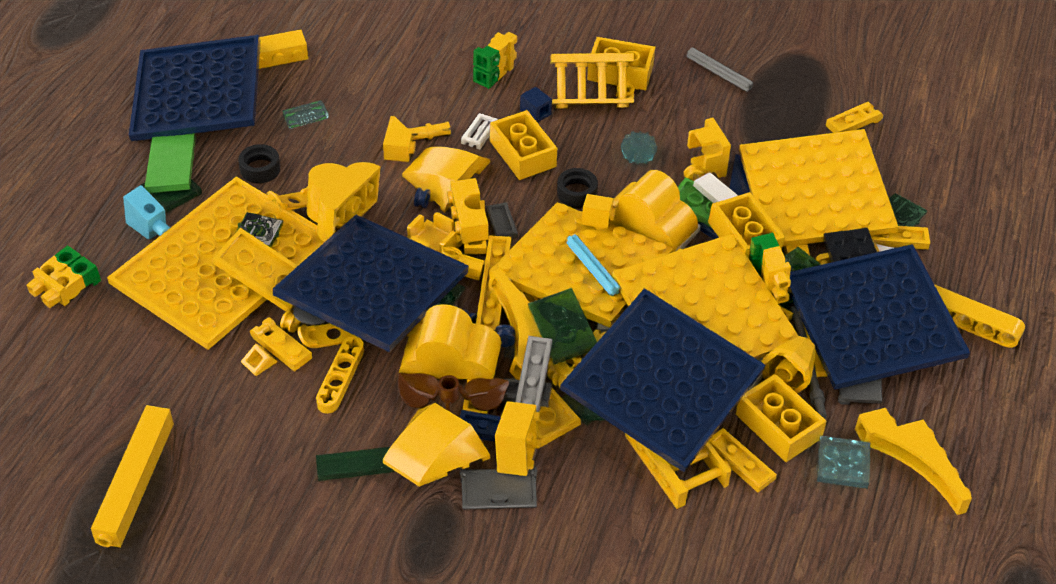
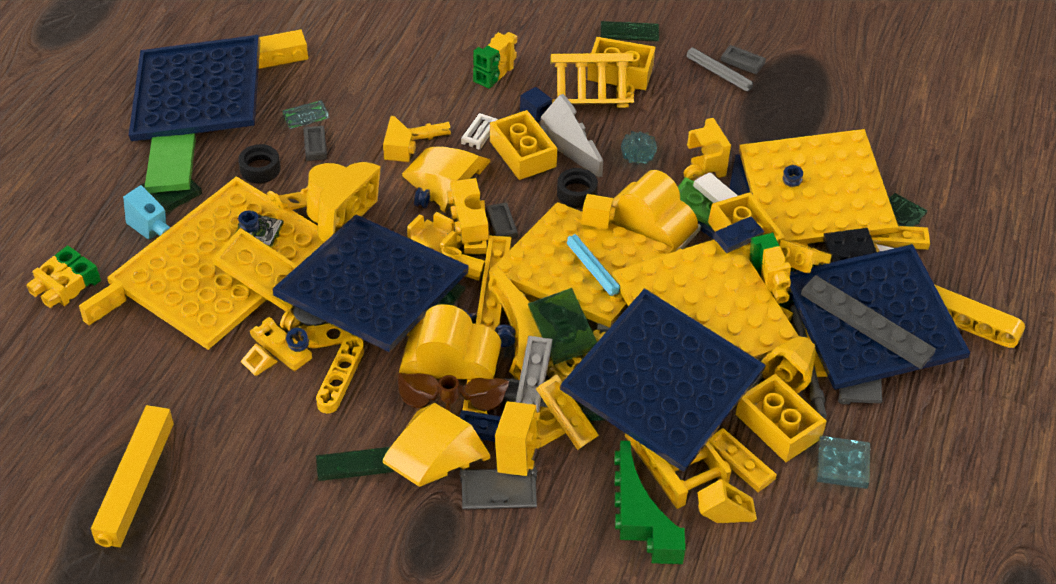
(102, 303): none -> yellow plate
(253, 219): none -> dark blue bush
(293, 334): none -> dark blue bush
(315, 143): none -> dark grey tile
(567, 412): none -> yellow tile
(570, 136): none -> light grey wedge
(629, 31): none -> clear green tile
(639, 515): none -> green arch
(726, 503): none -> yellow slope
(738, 234): none -> dark blue plate
(743, 59): none -> dark grey plate
(793, 181): none -> dark blue bush
(802, 256): none -> yellow bracket
(854, 118): yellow plate -> none
(868, 322): none -> dark grey plate
(917, 448): yellow arch -> none

